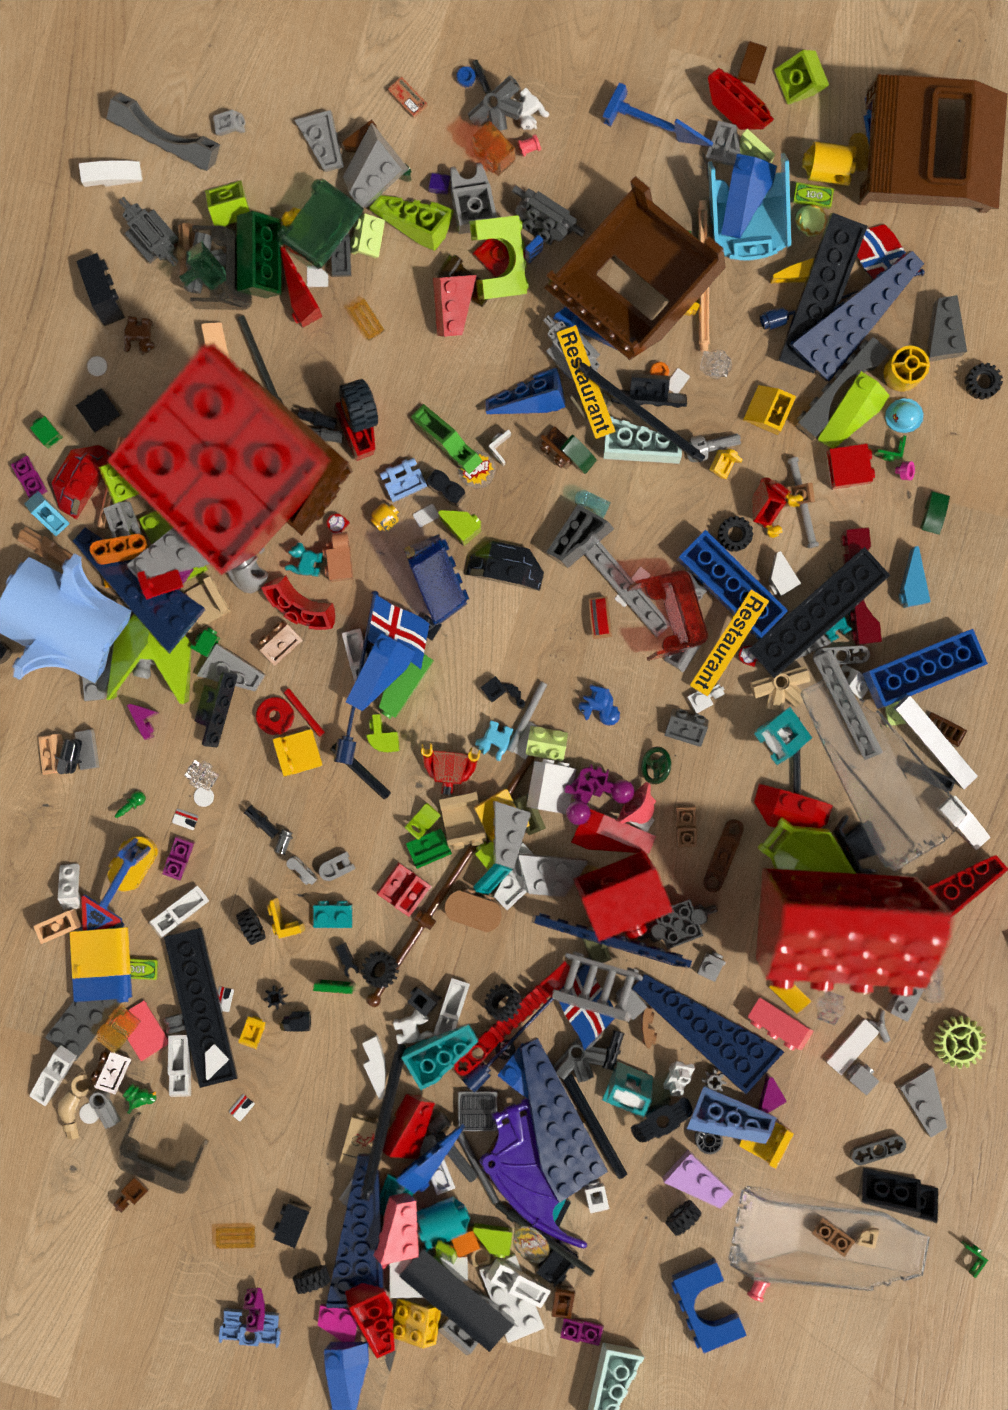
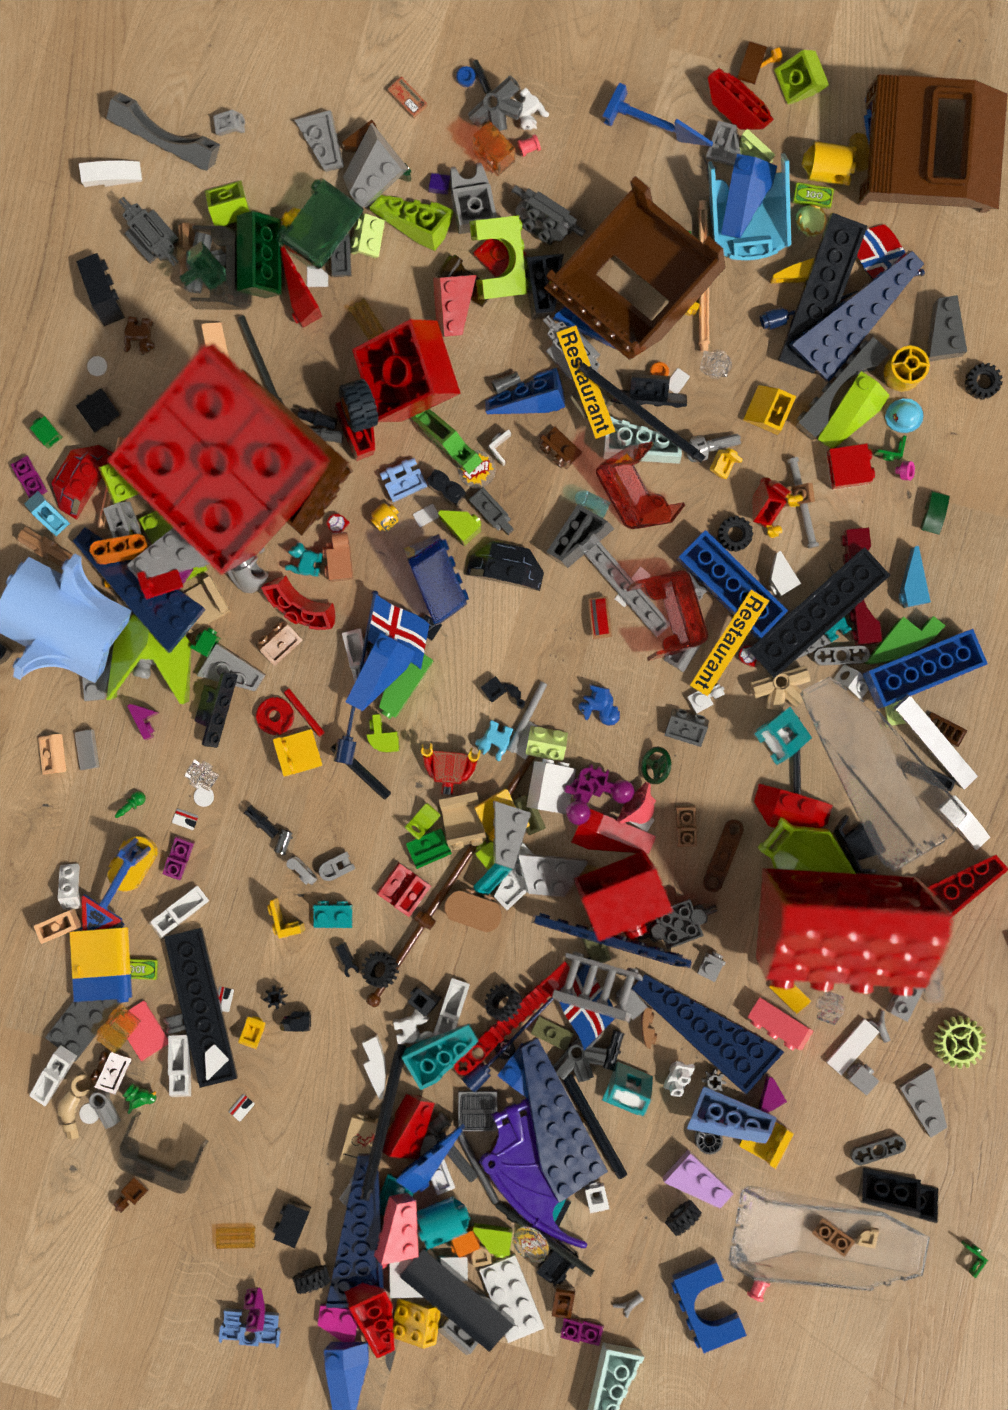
(69, 756): black arm -> none
(251, 926): black tyre -> none
(334, 986): green tile -> none
(407, 370): none -> red brick
(446, 1252): lime tile -> none
(491, 510): none -> dark grey hinge
(502, 384): none -> dark grey pin
(518, 1283): white slope -> none
(533, 249): blue tile -> none
(540, 300): none -> black wedge
(552, 1033): none -> olive plate
(578, 454): dark green slope -> none
(629, 493): none -> clear red windscreen
(629, 1305): none -> light grey bar
(676, 1113): black piece -> none
(776, 57): none -> light orange hand
(847, 704): light grey tile -> none
(904, 639): none -> bright green slope

